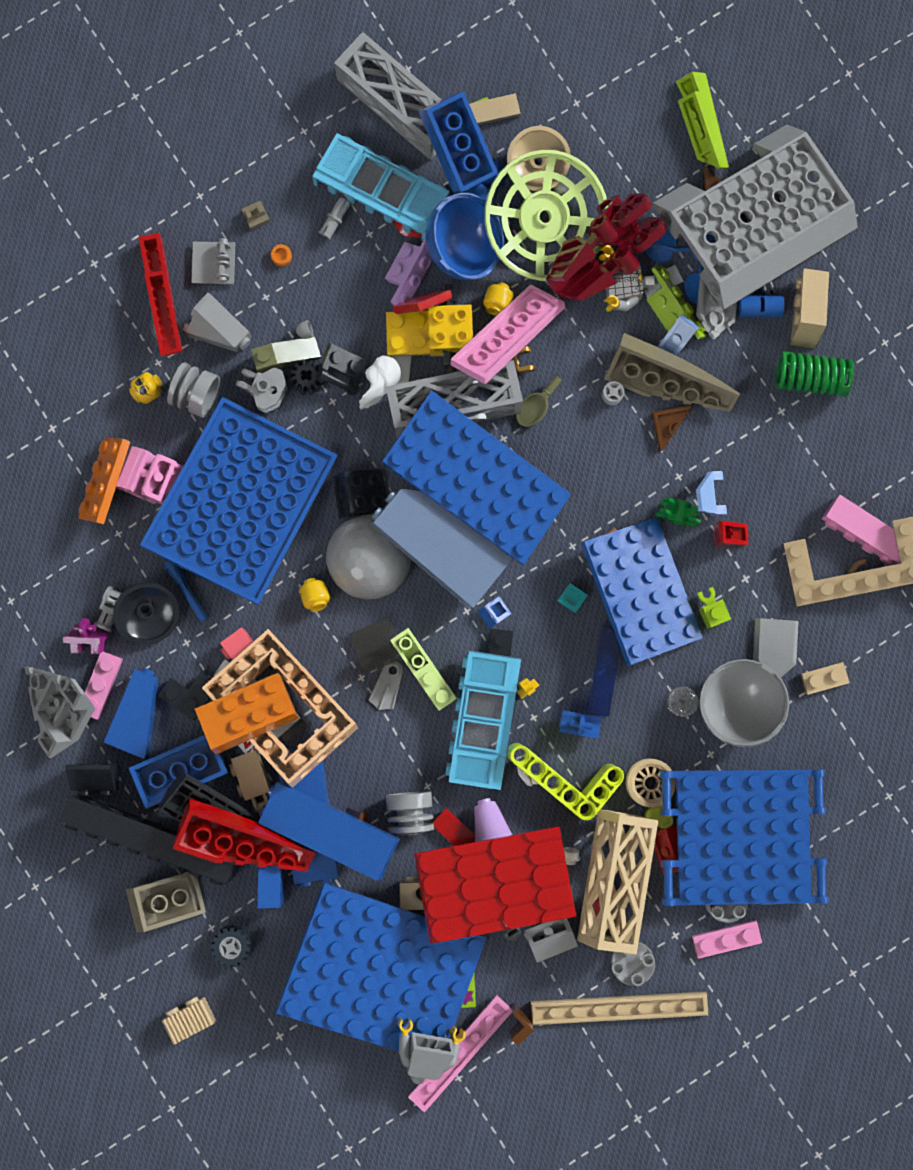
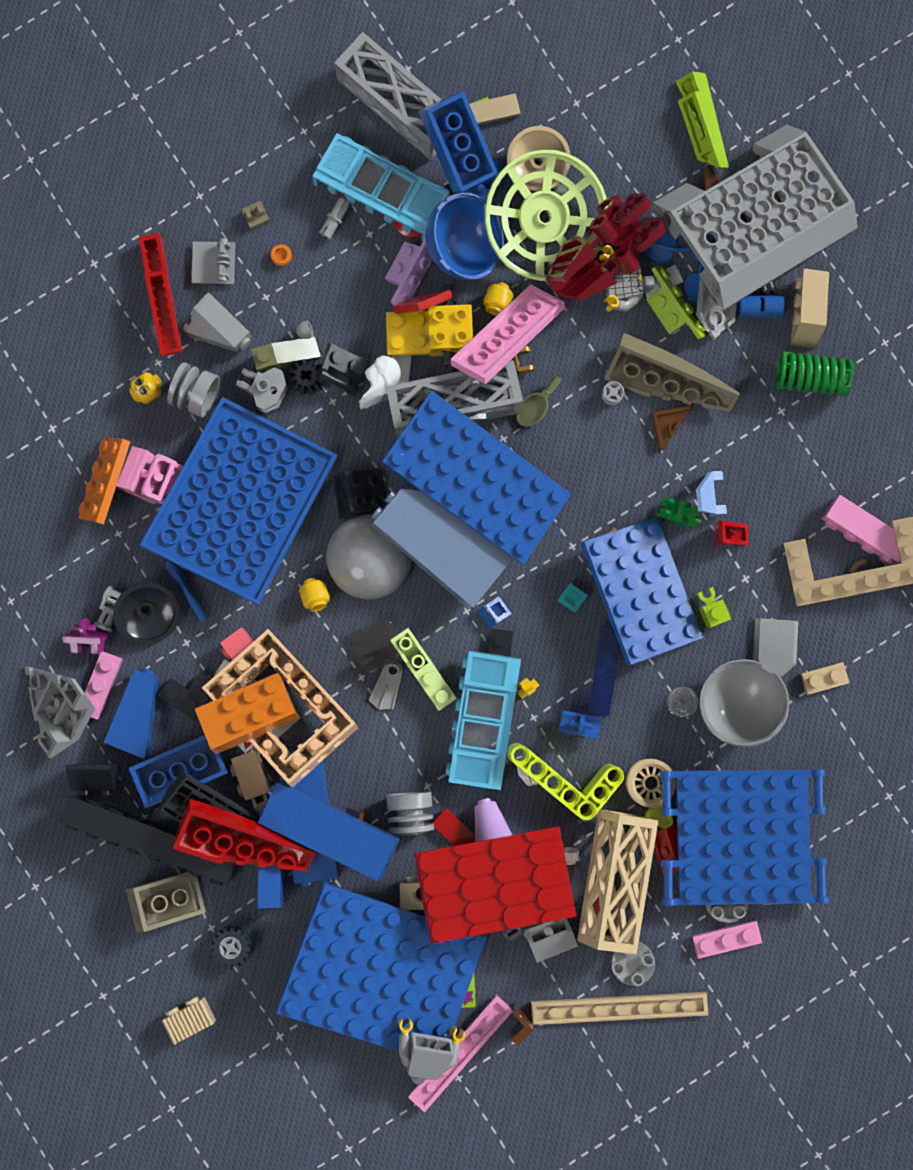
(678, 335): medium blue plate -> none

